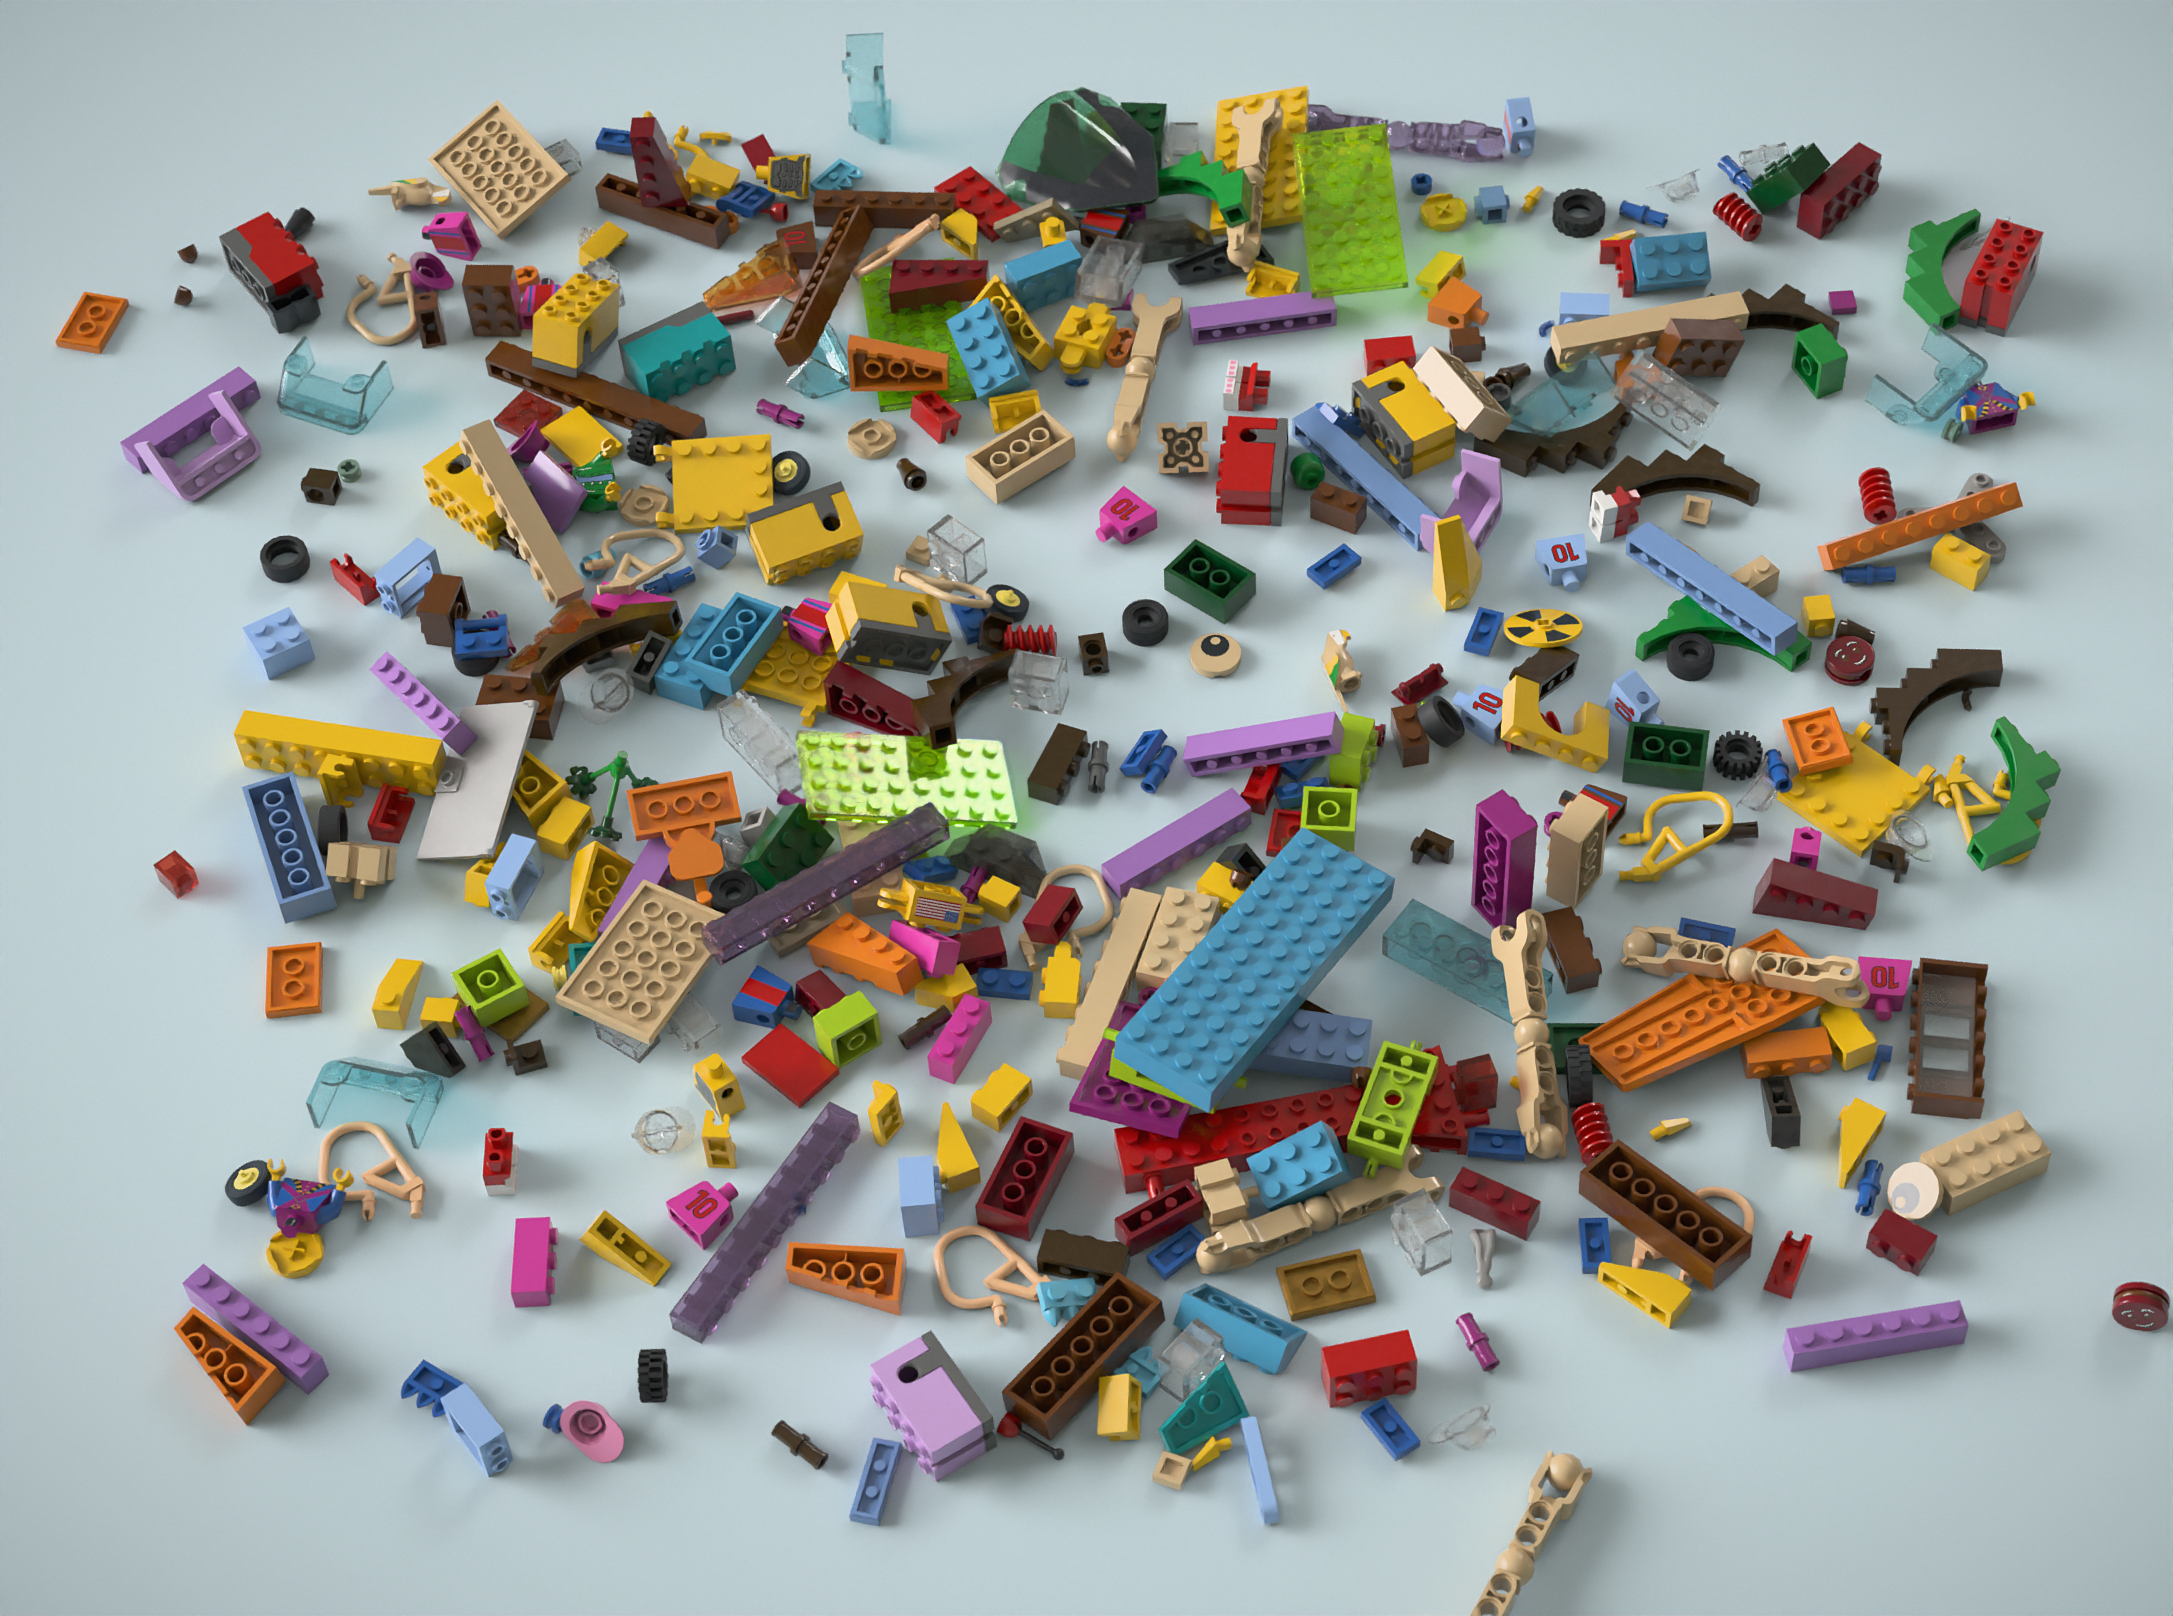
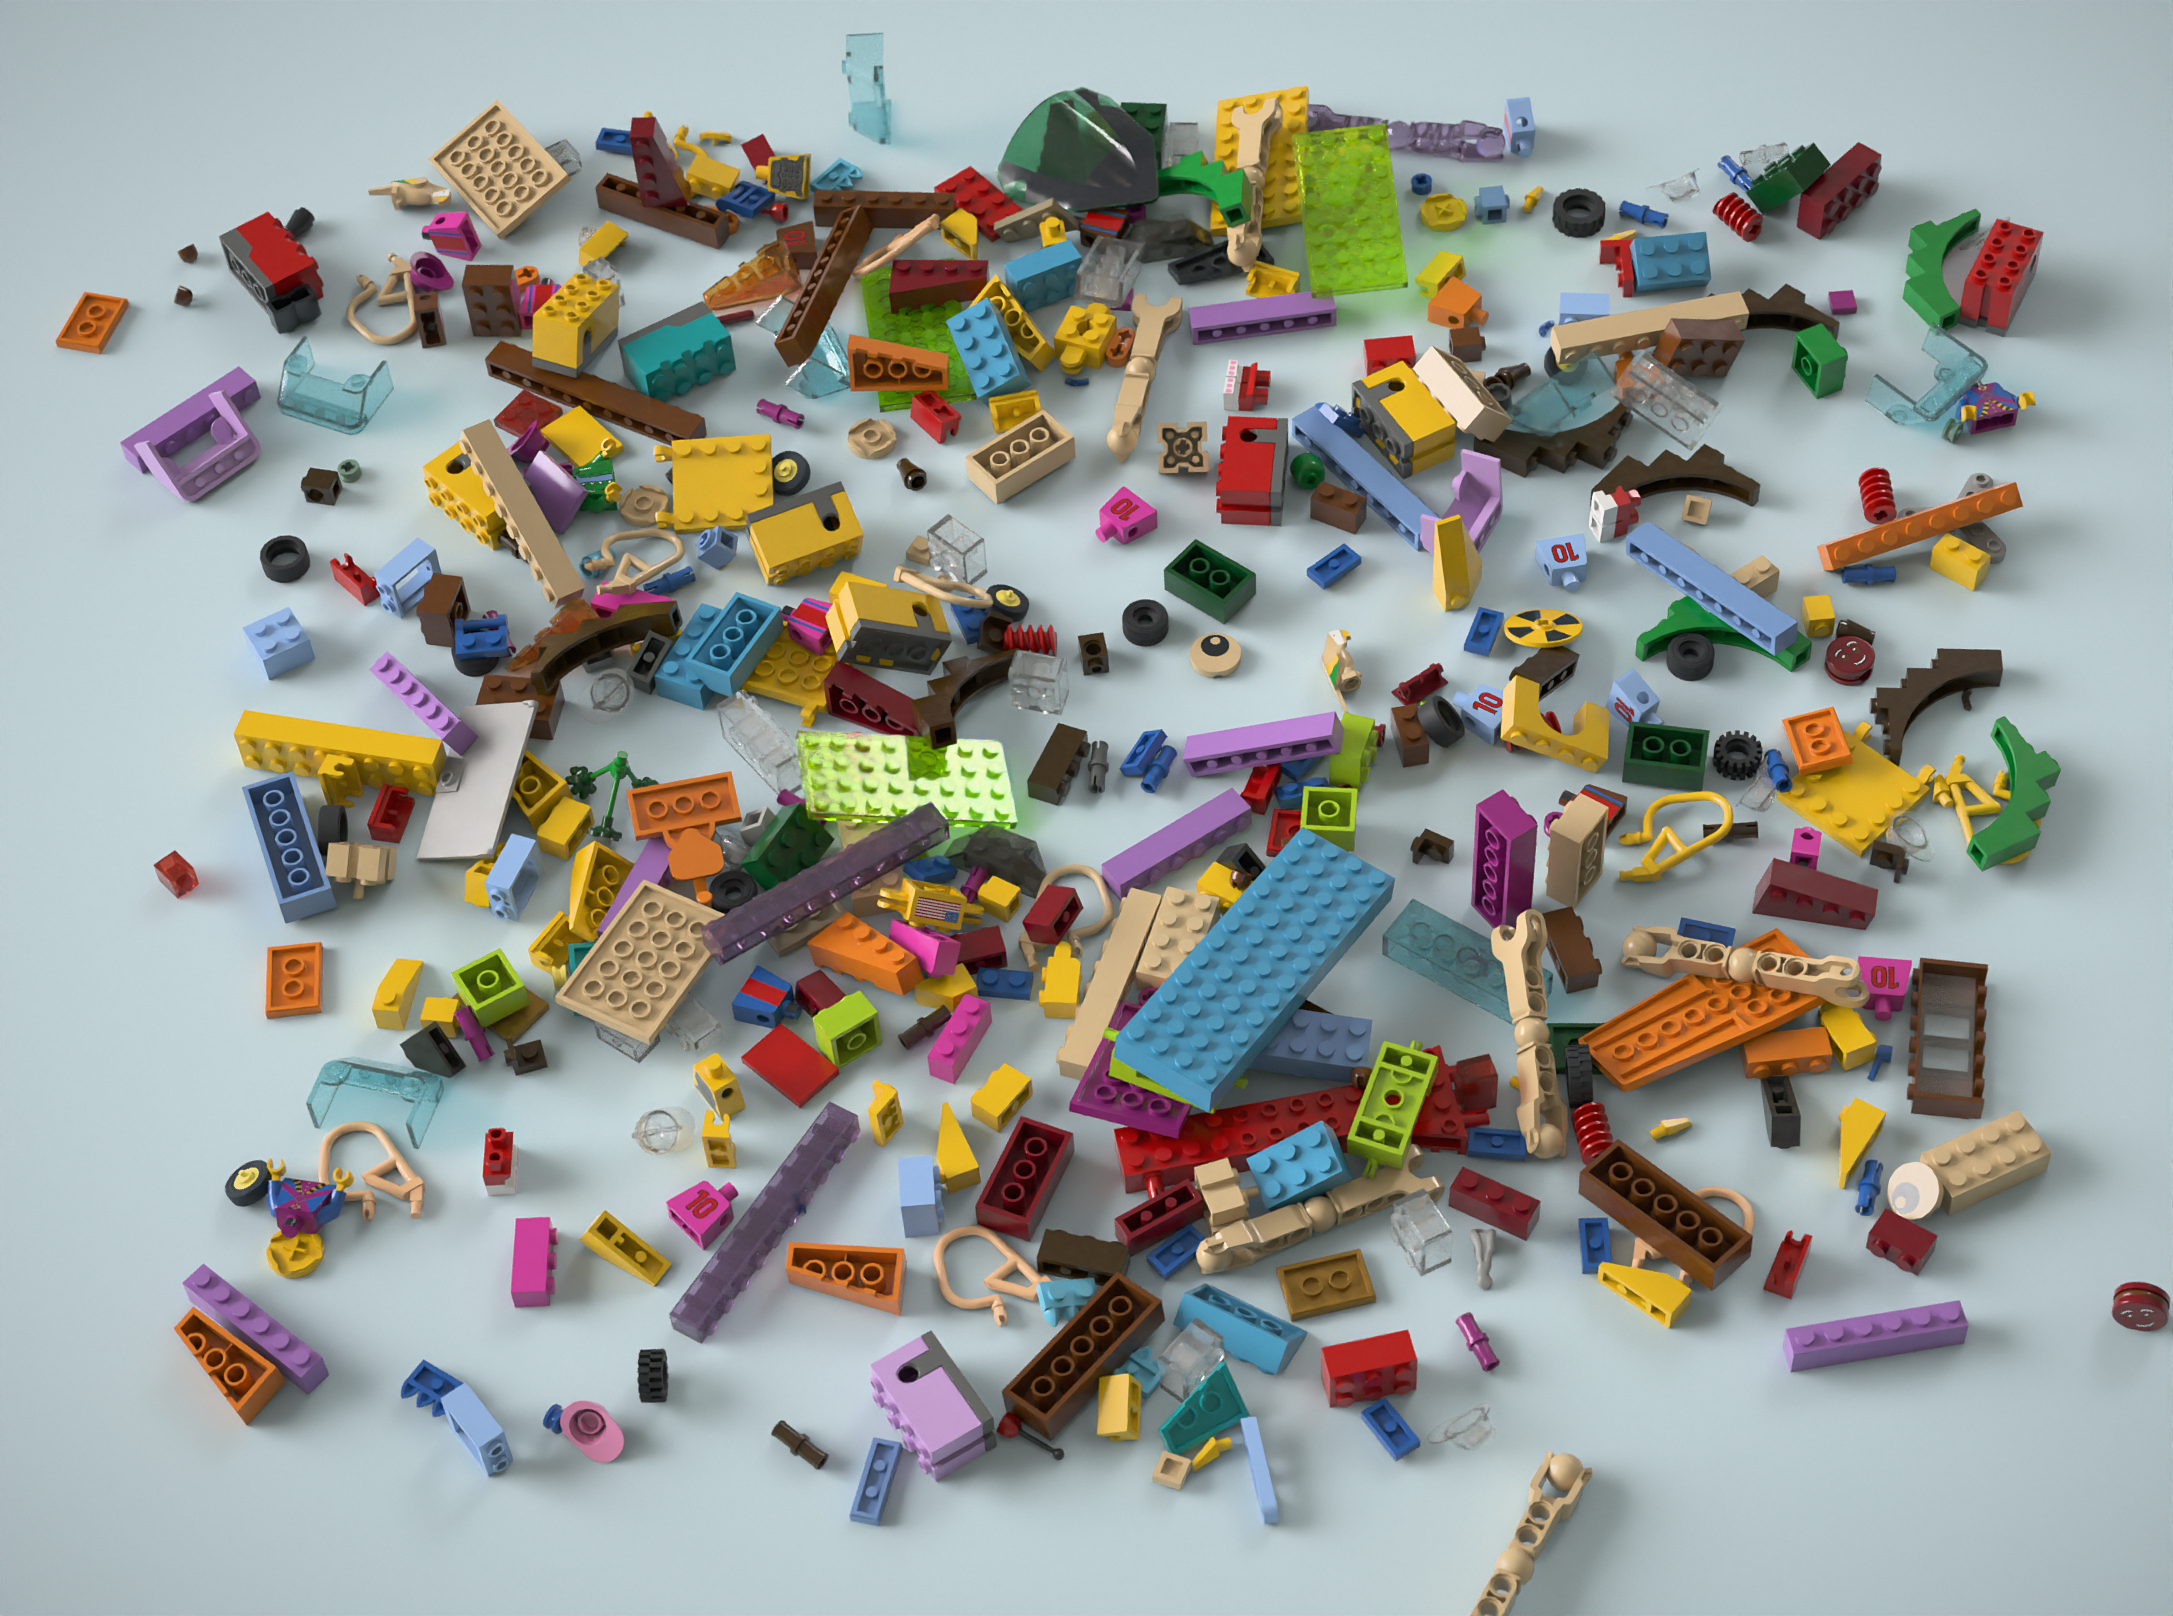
(643, 439): black tyre -> none

